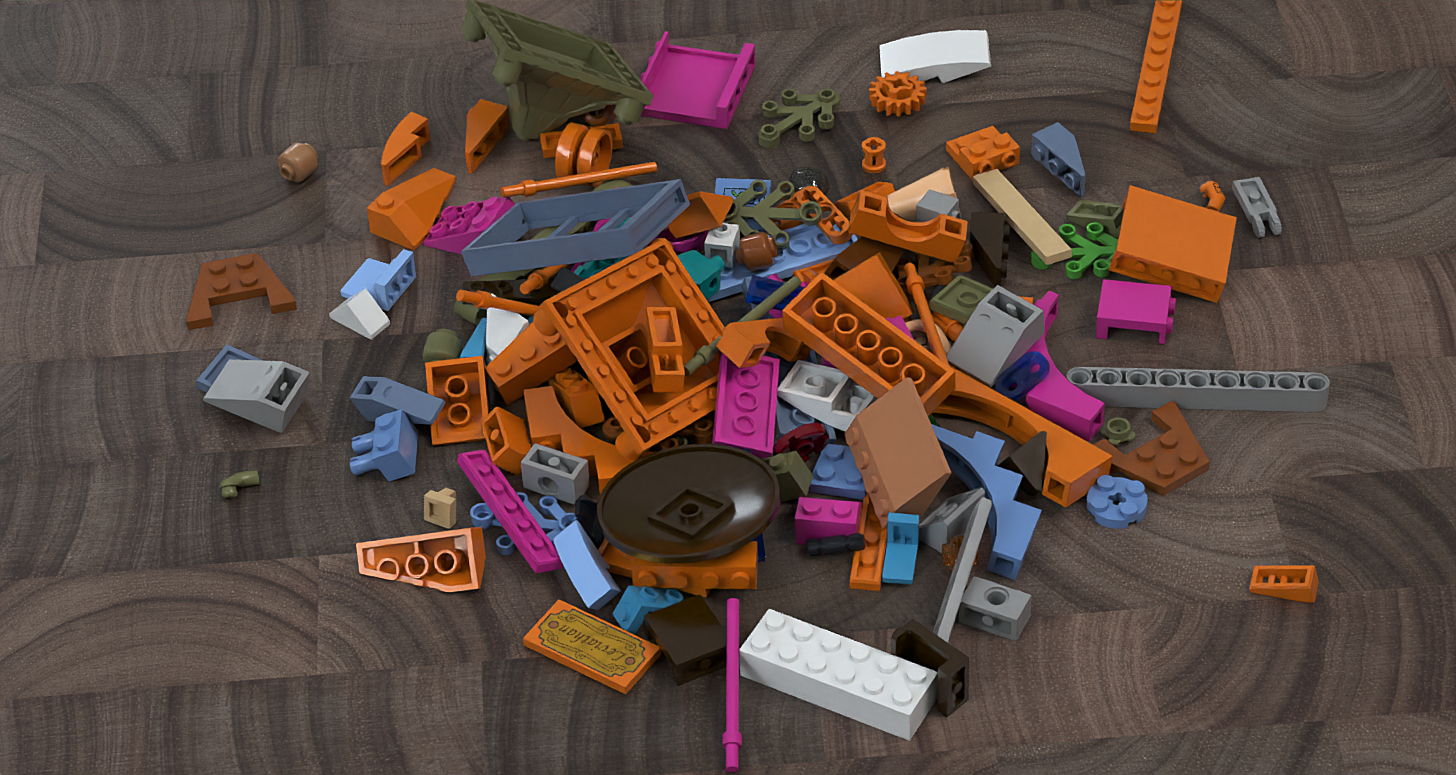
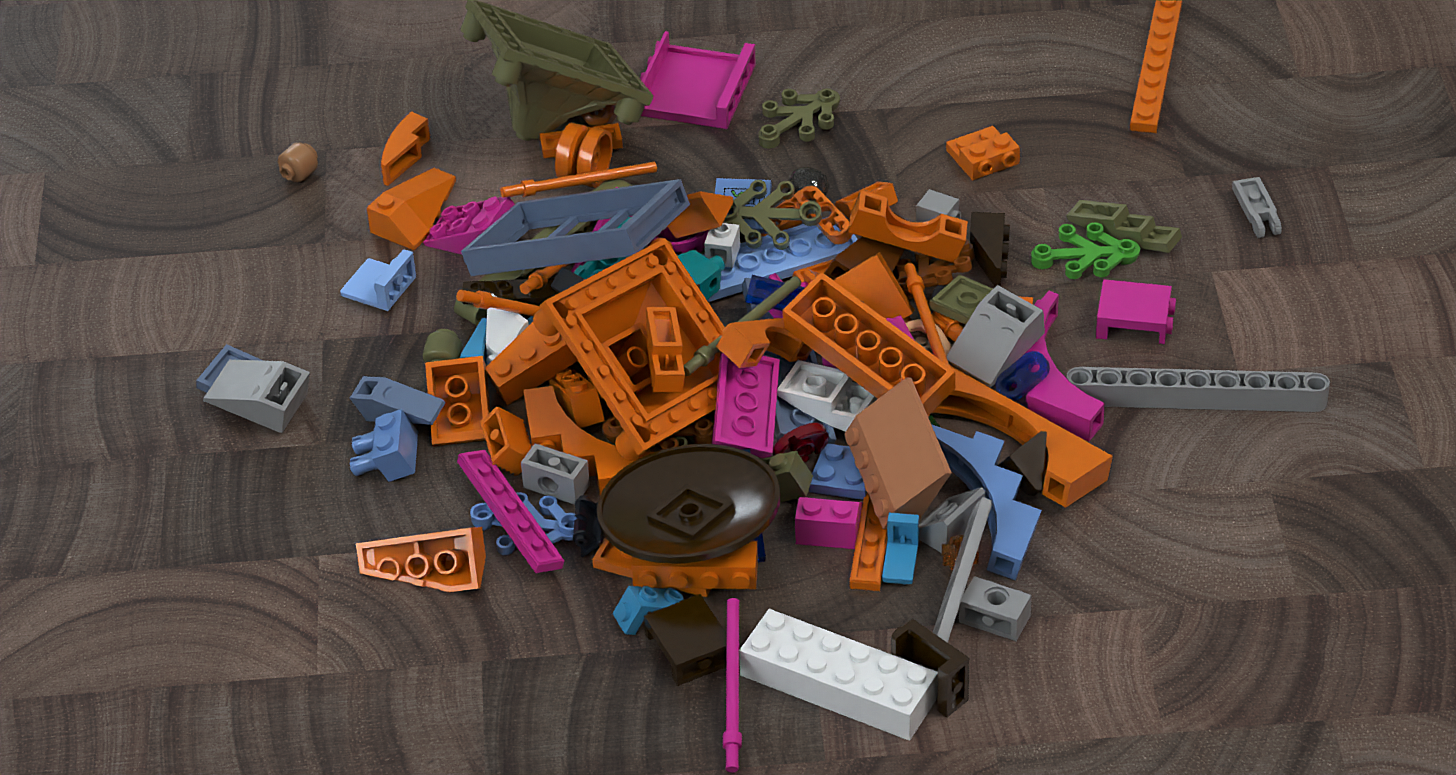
(234, 281): dark orange wing -> none
(237, 480): olive arm -> none
(361, 315): white slope -> none
(440, 507): tan tile -> none
(485, 127): orange slope -> none
(585, 566): light blue slope -> none
(592, 646): tile -> none
(757, 251): dark orange head -> none
(835, 544): black axle -> none
(870, 155): orange bush -> none
(897, 93): orange gear -> none
(905, 199): light nougat cone -> none
(937, 54): white slope -> none
(1022, 217): tan tile -> none
(1059, 153): sand blue slope -> none
(1110, 489): medium blue plate -> none
(1118, 431): olive plate -> none
(1166, 460): dark orange wing -> none
(1174, 244): orange panel -> none
(1215, 194): orange arm -> none
(1302, 589): orange slope -> none

